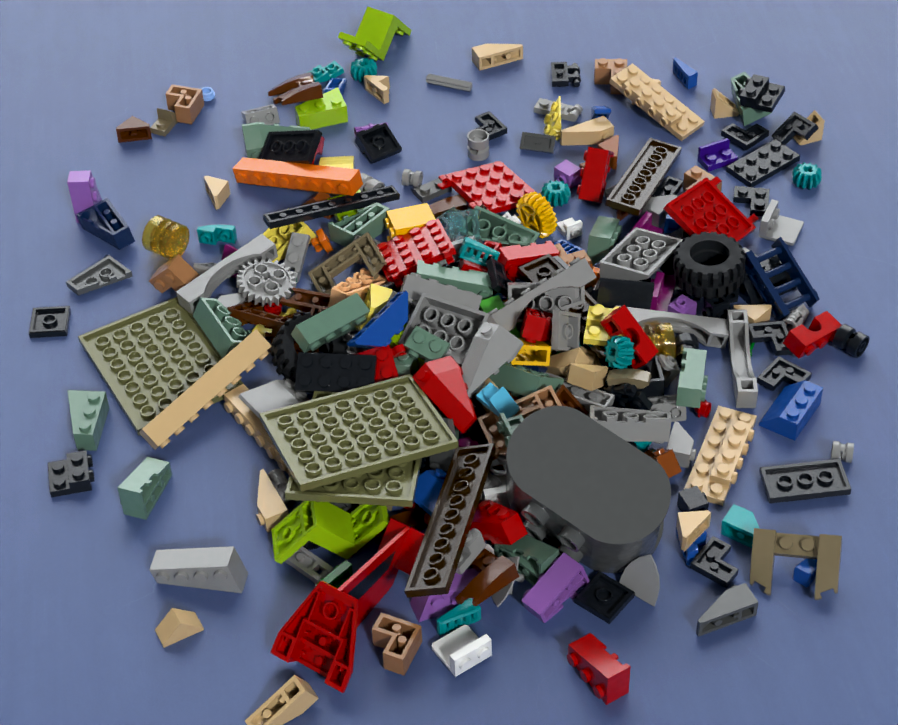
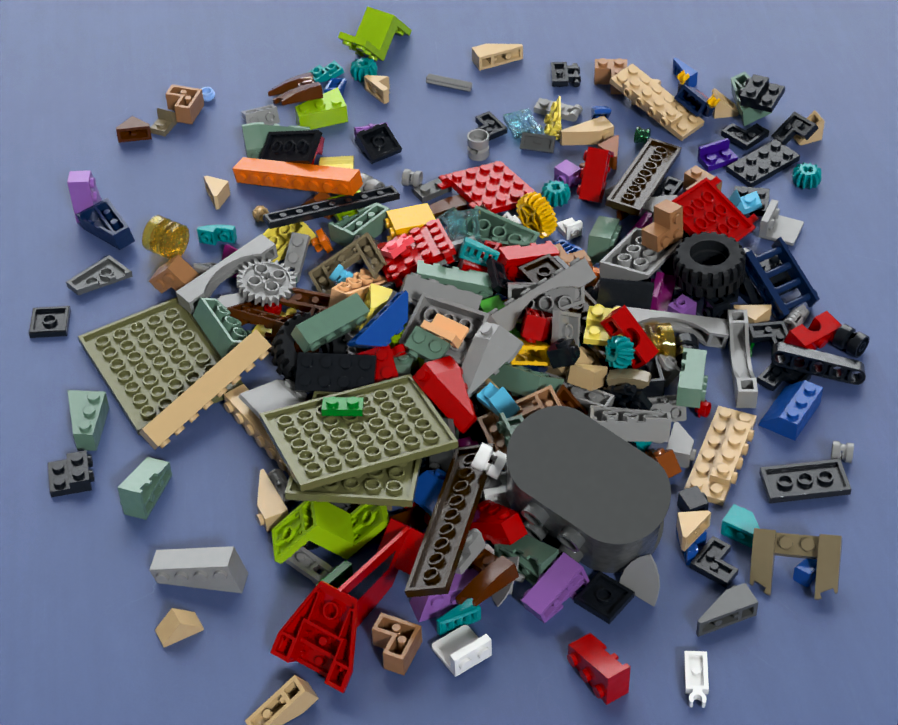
(258, 213): none -> tan plate
(340, 275): none -> medium azure wheel
(342, 406): none -> green plate
(396, 247): none -> coral plate
(446, 329): none -> light nougat panel
(482, 457): none -> white wheel
(517, 123): none -> clear light blue plate
(563, 353): none -> black brick
(642, 135): none -> clear green wheel
(666, 226): none -> medium nougat brick
(694, 99): none -> dark blue torso
(696, 676): none -> white plate
(746, 203): none -> medium azure slope
(811, 356): none -> black beam

